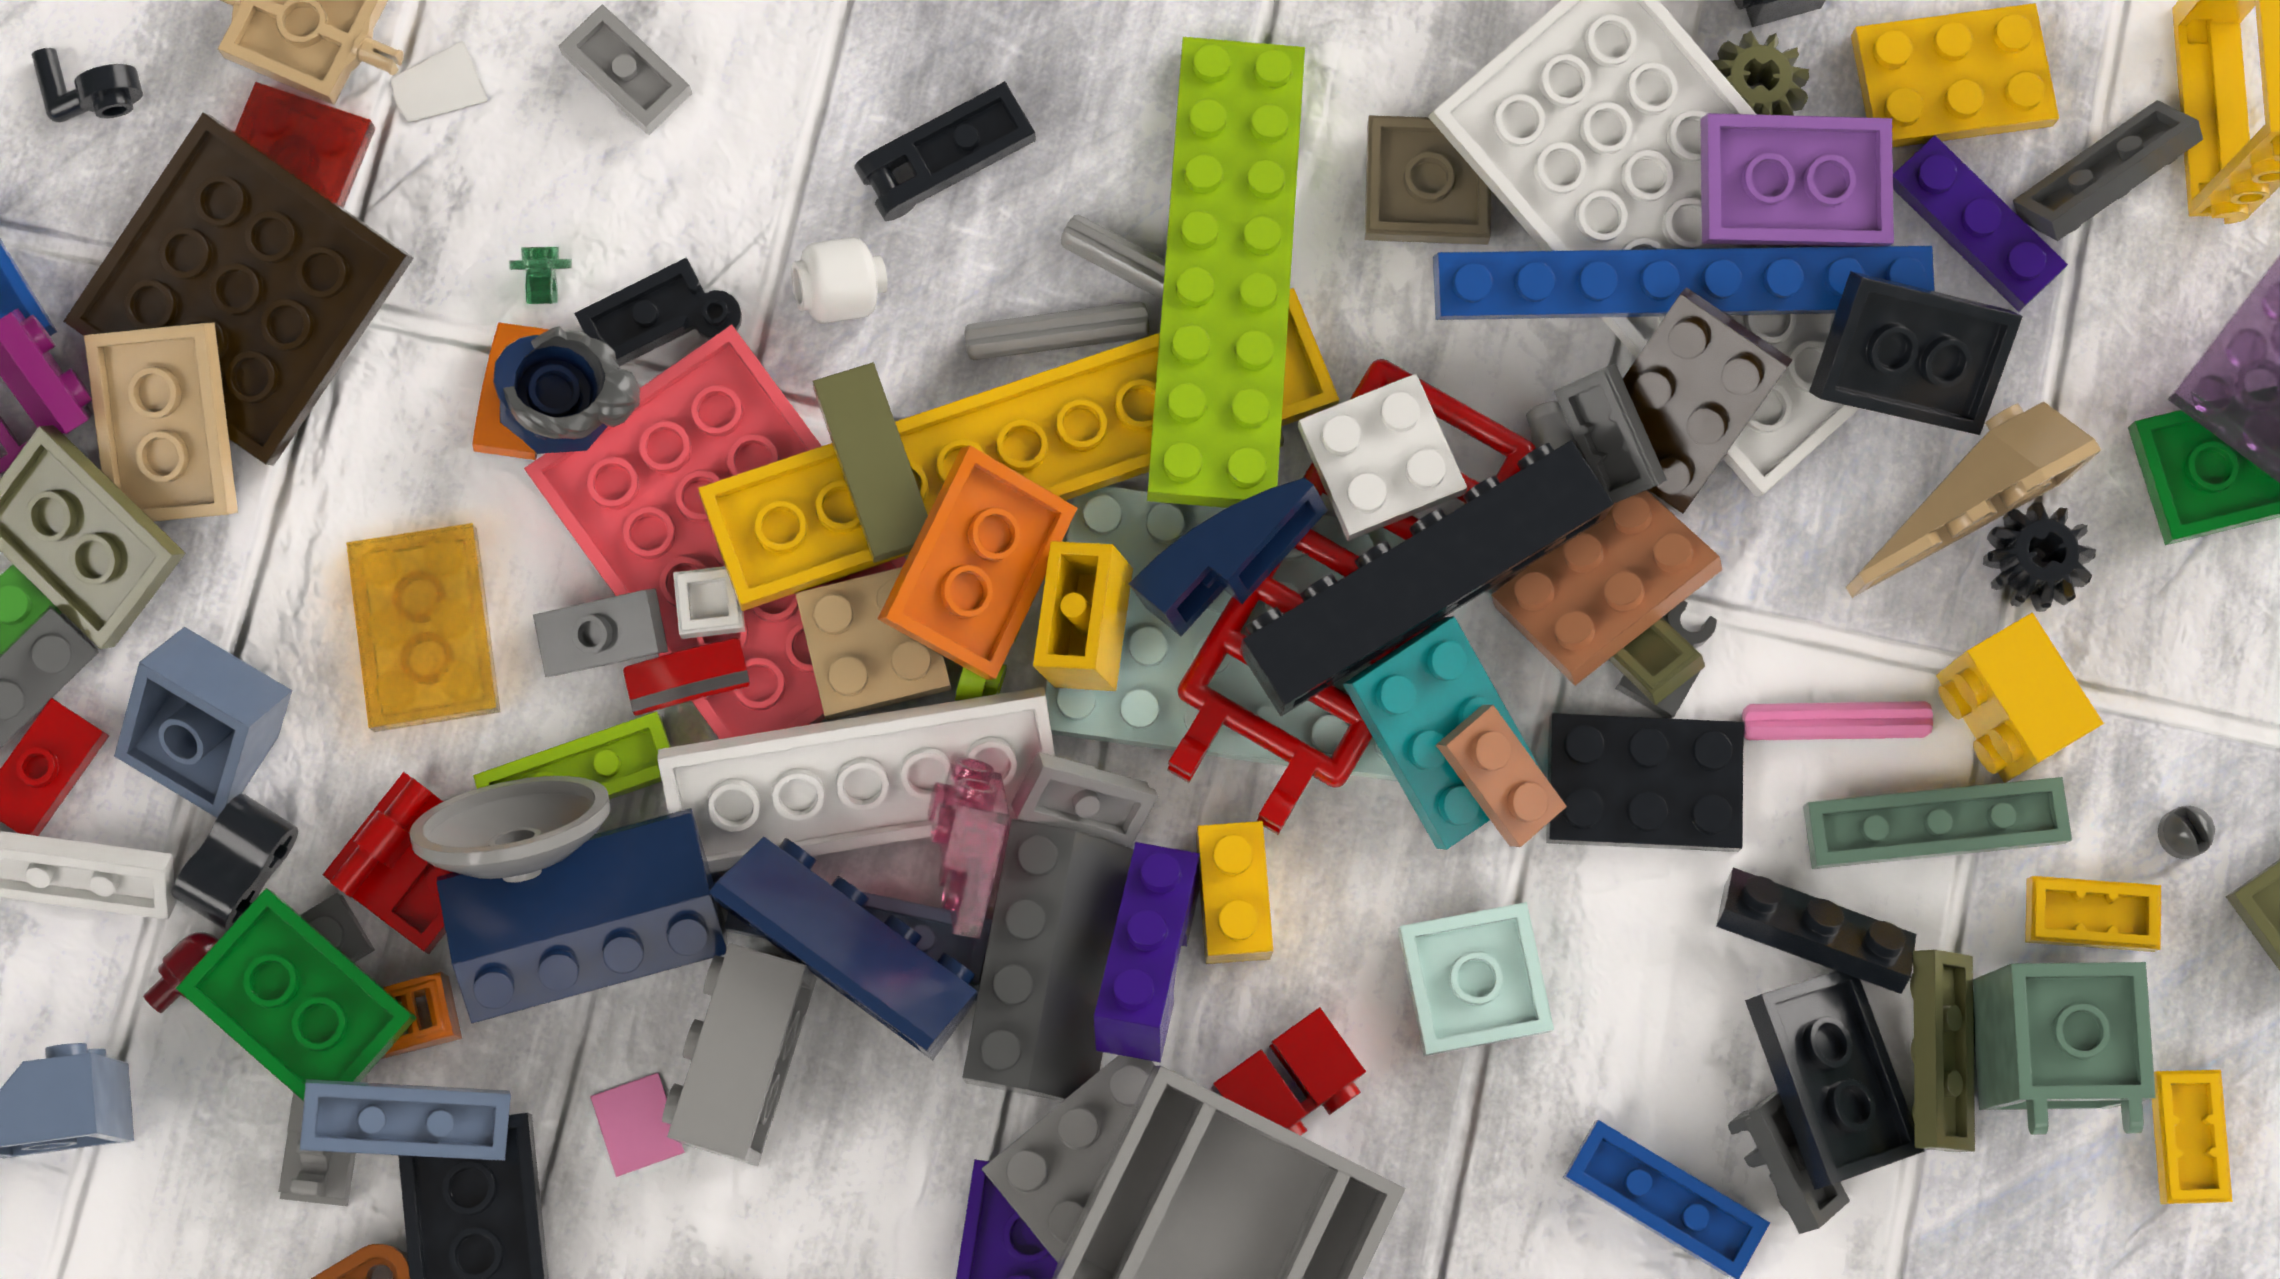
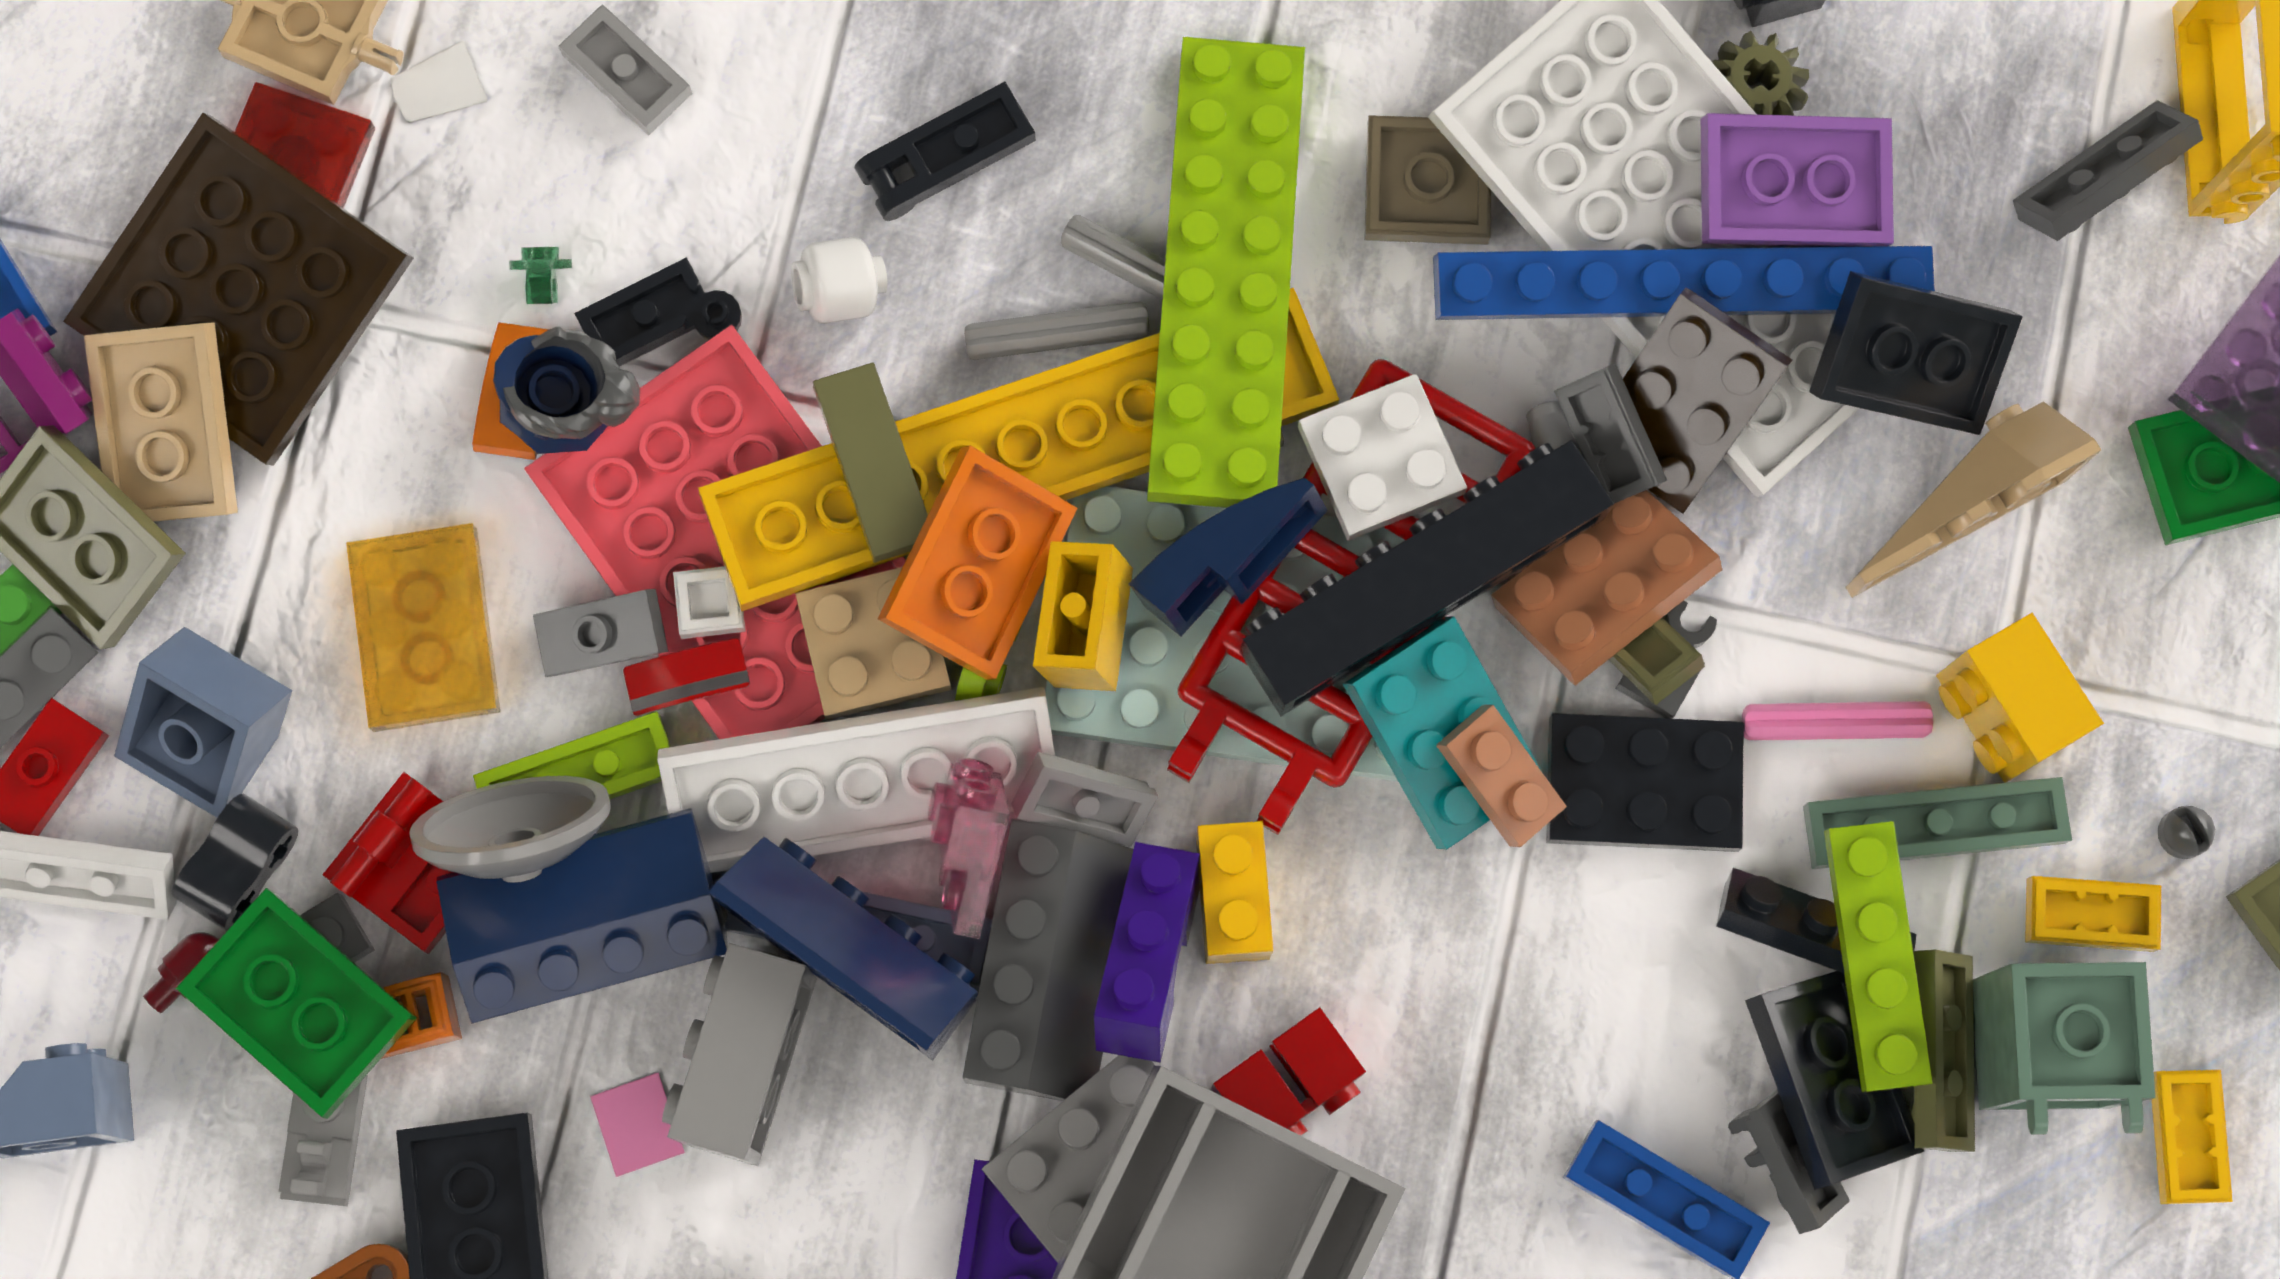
(103, 89): black plate -> none
(405, 1120): sand blue plate -> none
(1475, 979): light aqua plate -> none
(1877, 956): none -> lime plate
(1956, 74): yellow plate -> none
(1977, 223): dark purple plate -> none
(2061, 548): black gear -> none

